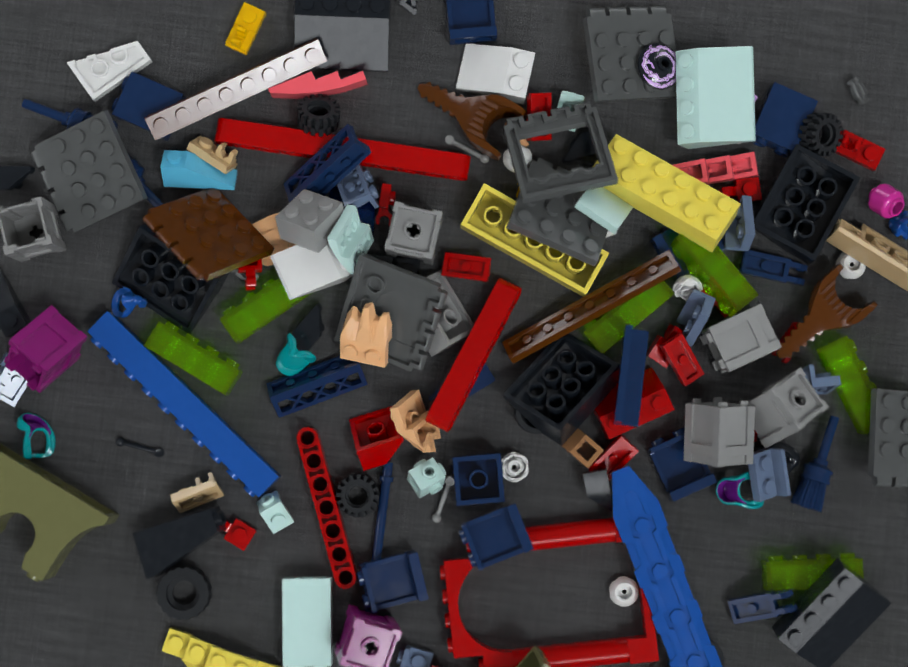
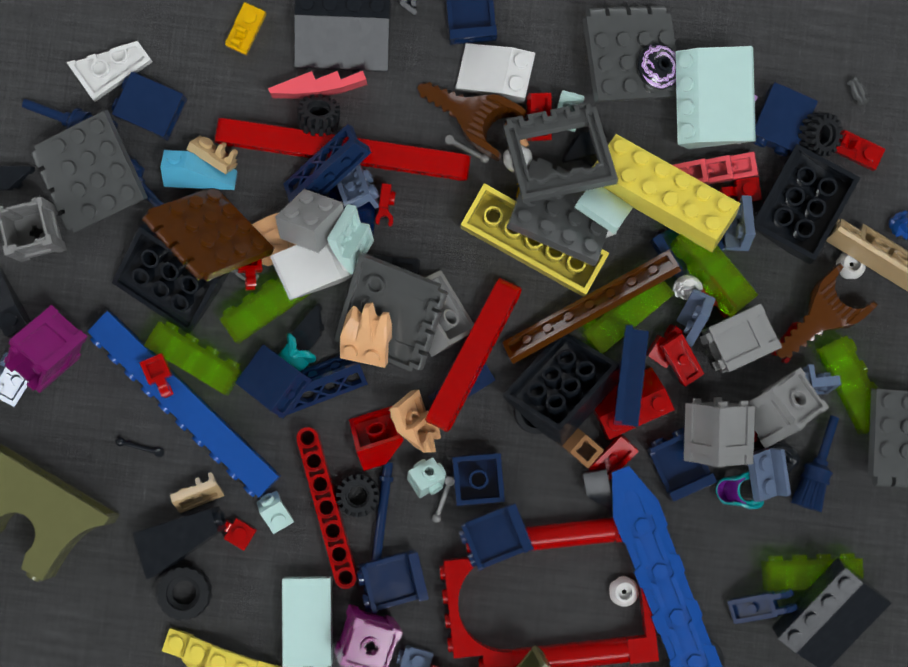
(31, 423): teal piece -> none
(129, 301): blue piece -> none
(157, 371): none -> red plate
(235, 89): plate -> none
(273, 381): none -> dark blue panel
(423, 244): light grey container -> none
(466, 267): red plate -> none
(521, 469): white plate -> none
(770, 267): dark blue hinge -> none
(886, 201): dark pink head -> none

